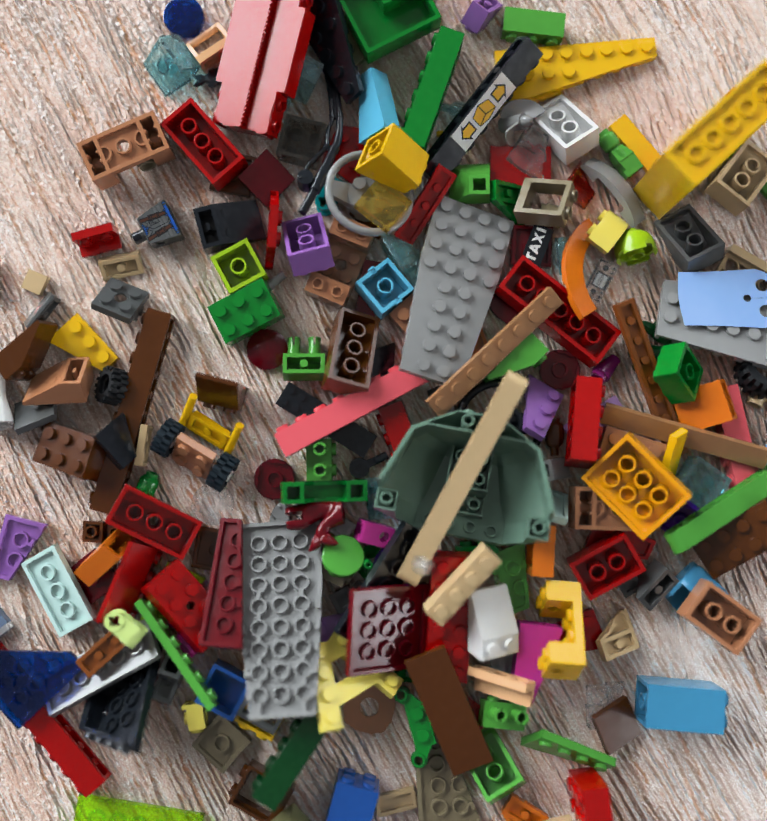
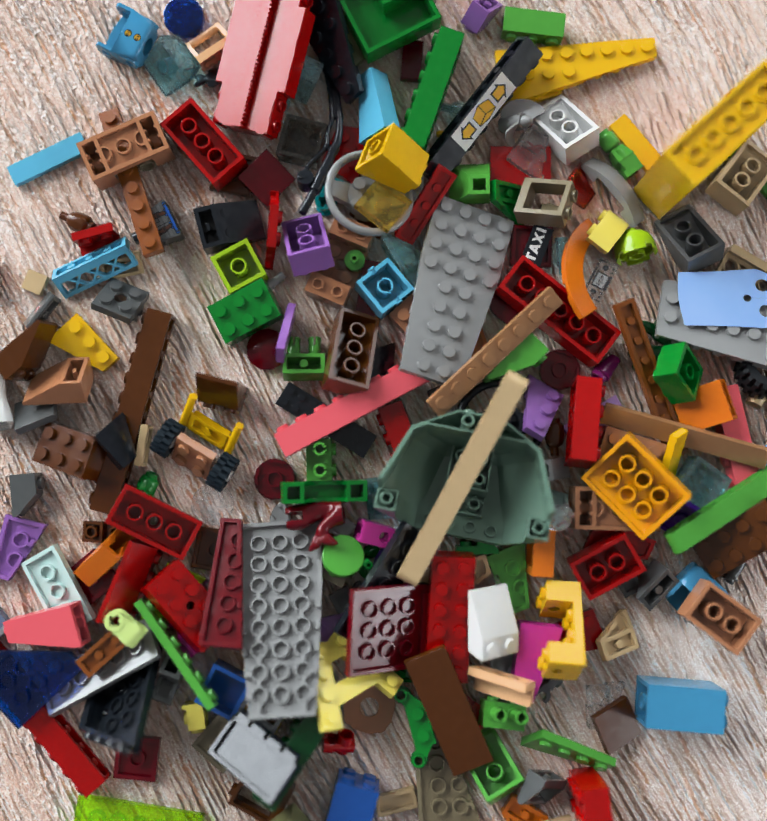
(25, 491): none -> dark grey slope
(45, 160): none -> medium azure tile
(53, 626): none -> coral slope
(77, 221): none -> reddish brown plant
(89, 262): none -> medium azure fence
(111, 385): black tyre -> none
(130, 38): none -> dark azure piece
(136, 196): none -> dark orange plate
(142, 766): none -> dark red tile
(255, 757): none -> hinge
(285, 332): none -> medium lavender tile
(341, 743): none -> red plate
(354, 265): none -> bright green tile
(360, 467): black plate -> none
(411, 62): none -> dark red tile
(422, 565): clear plate -> none
(461, 583): tan brick -> none
(540, 782): none -> dark grey tile
(546, 686): none -> dark grey plate
(562, 517): none -> clear rock
(732, 575): none -> dark grey pin

